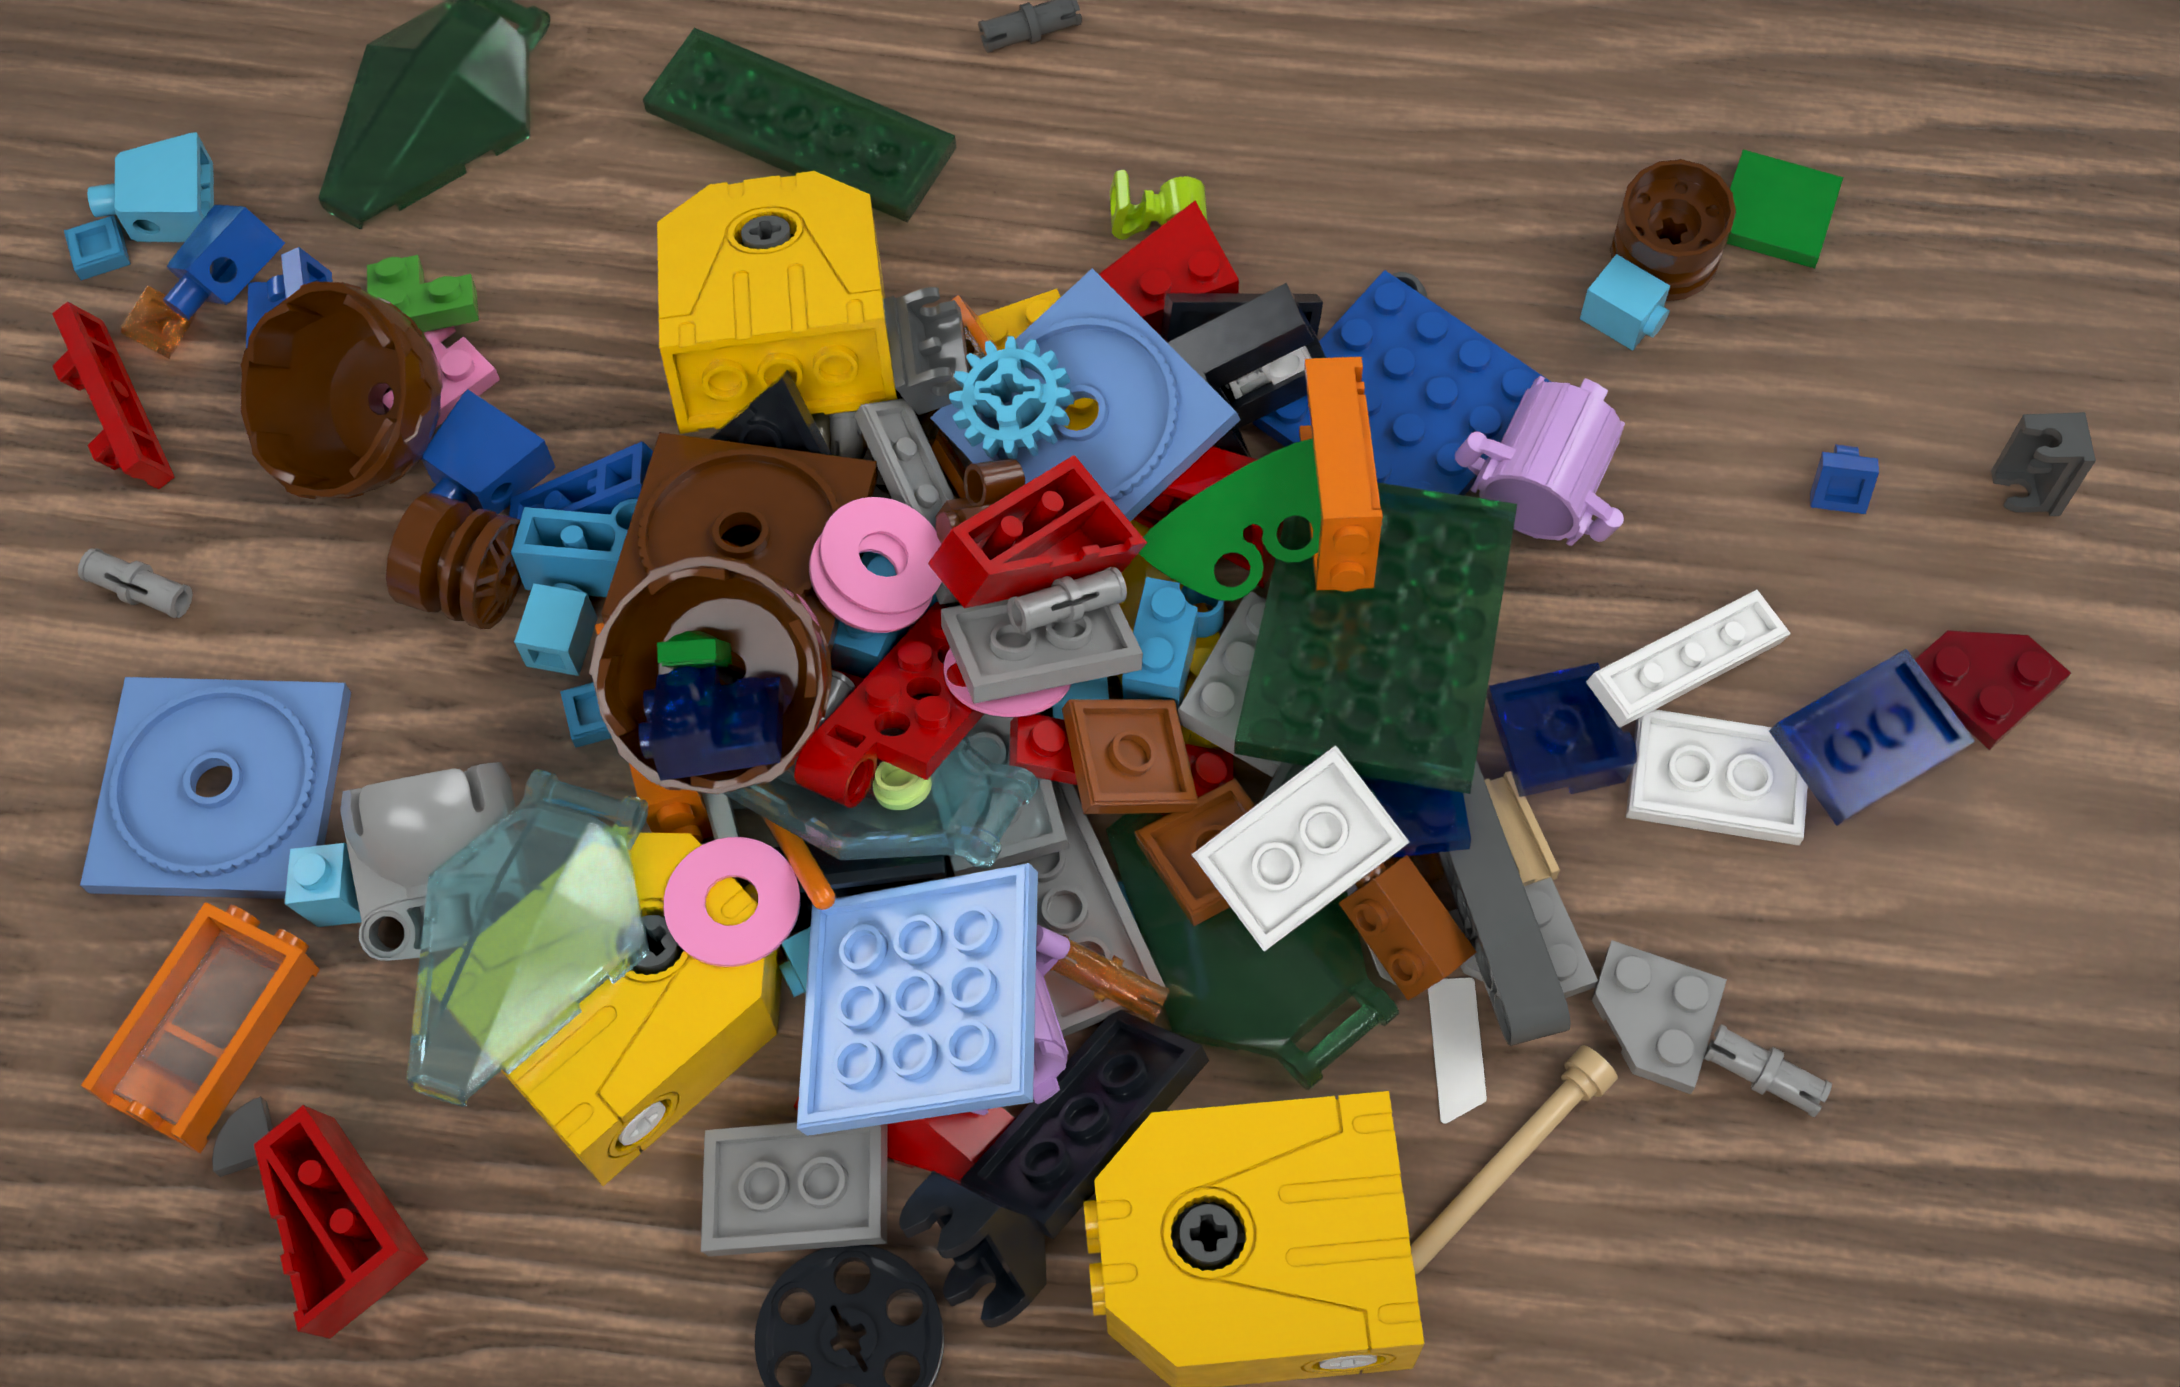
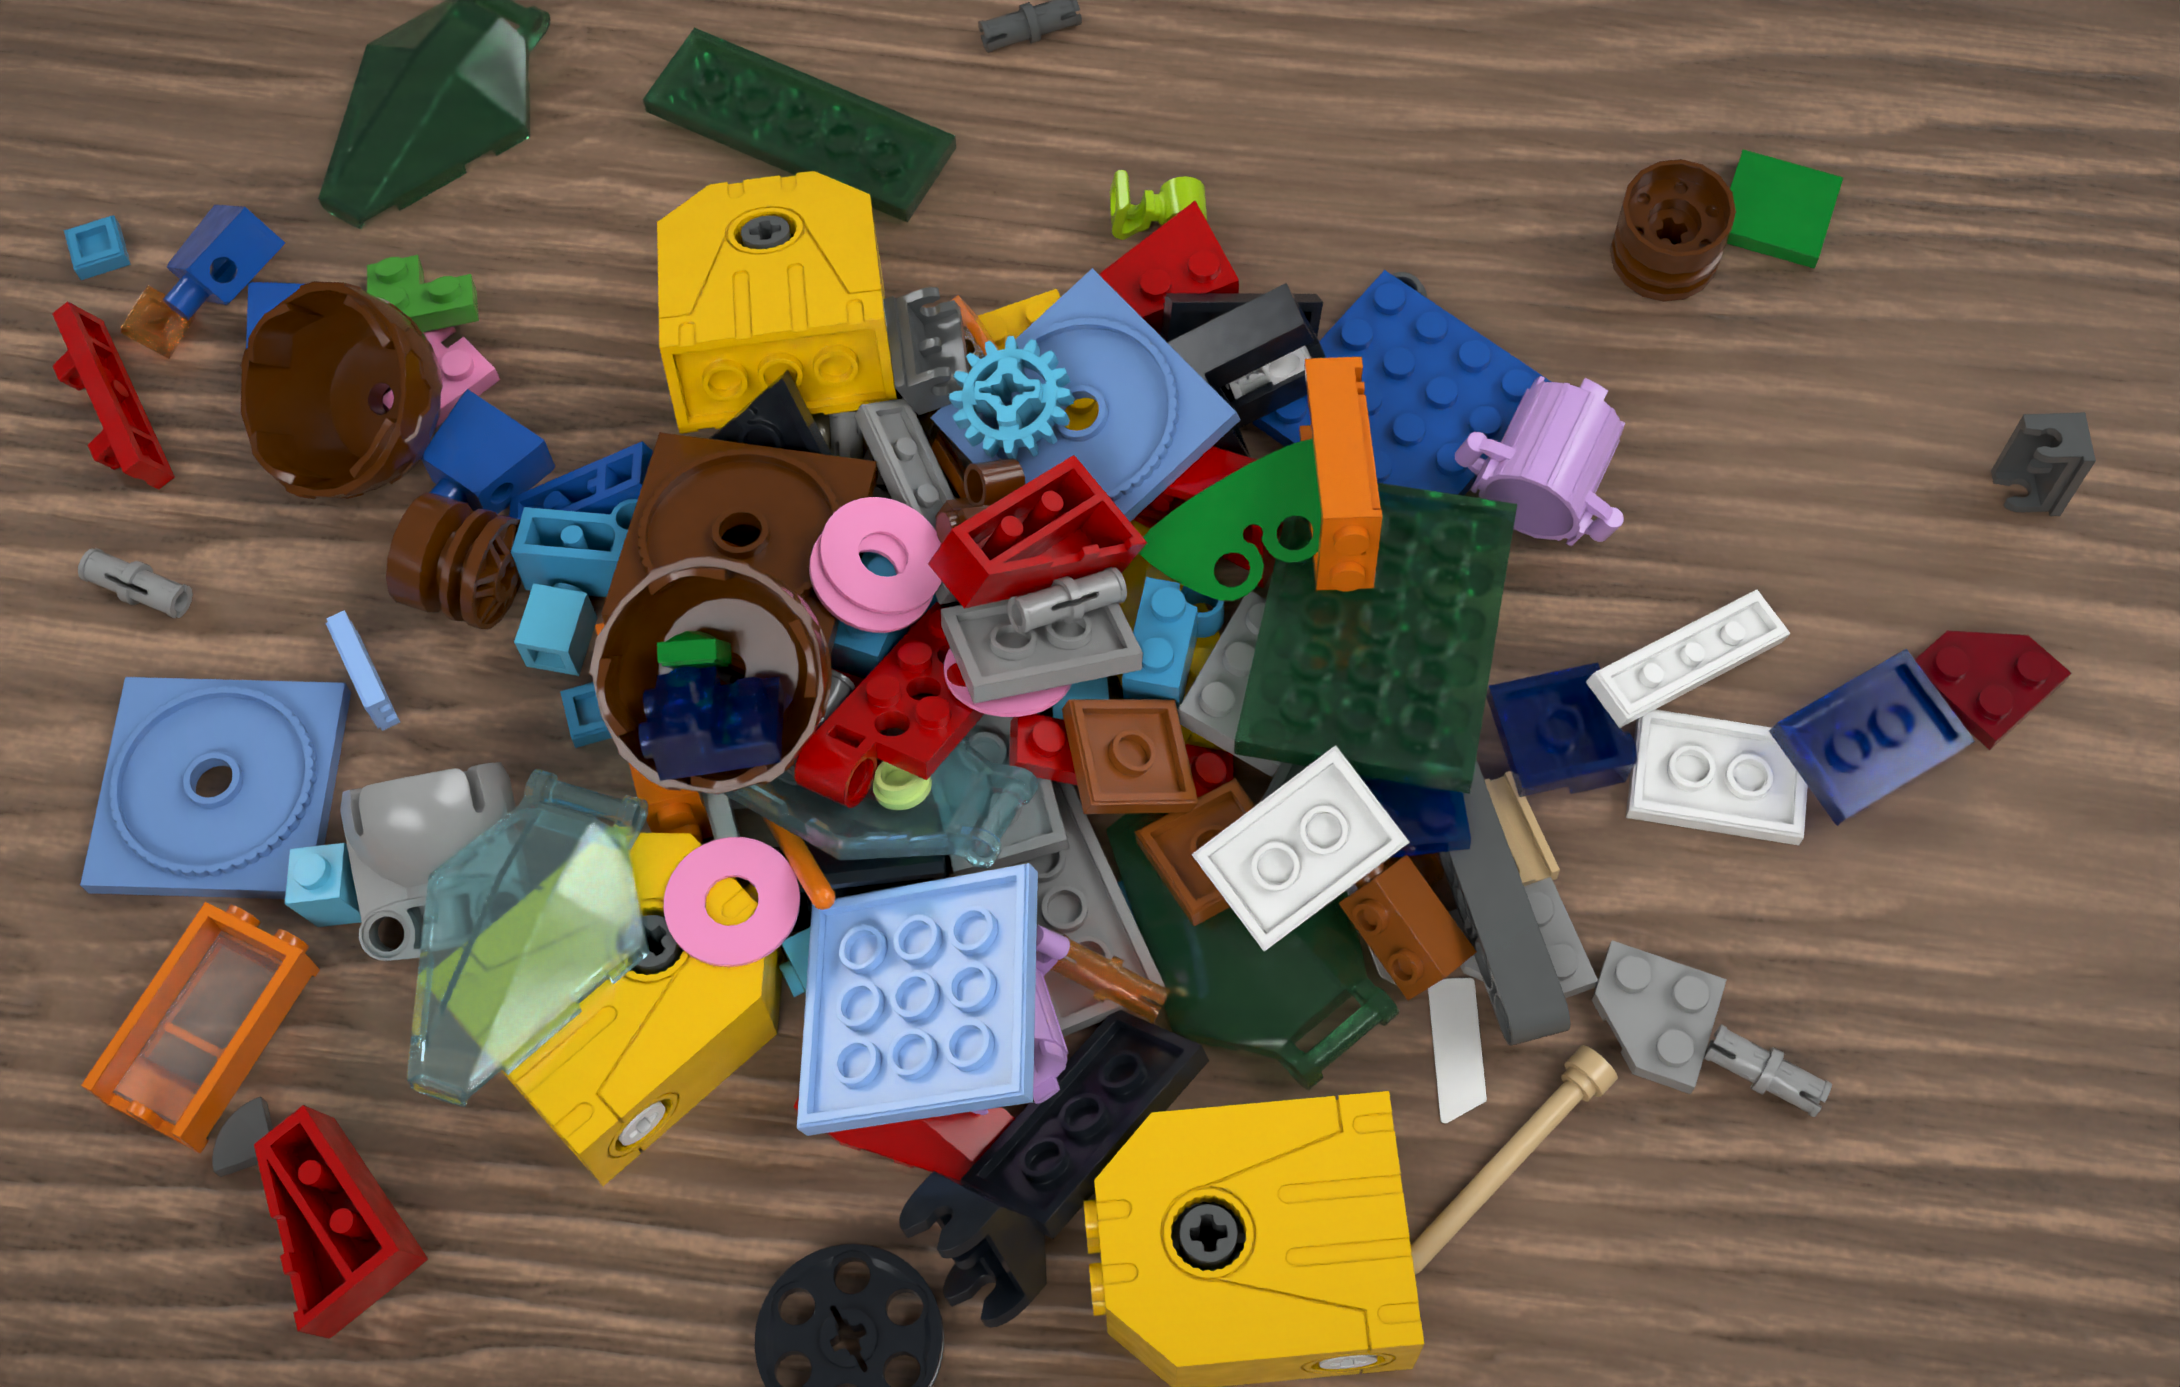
(159, 190): medium azure torso -> none
(298, 270): blue tile -> none
(362, 671): none -> light blue tile
(793, 1190): light grey plate -> none
(1626, 303): medium azure brick -> none
(1844, 480): blue tile -> none

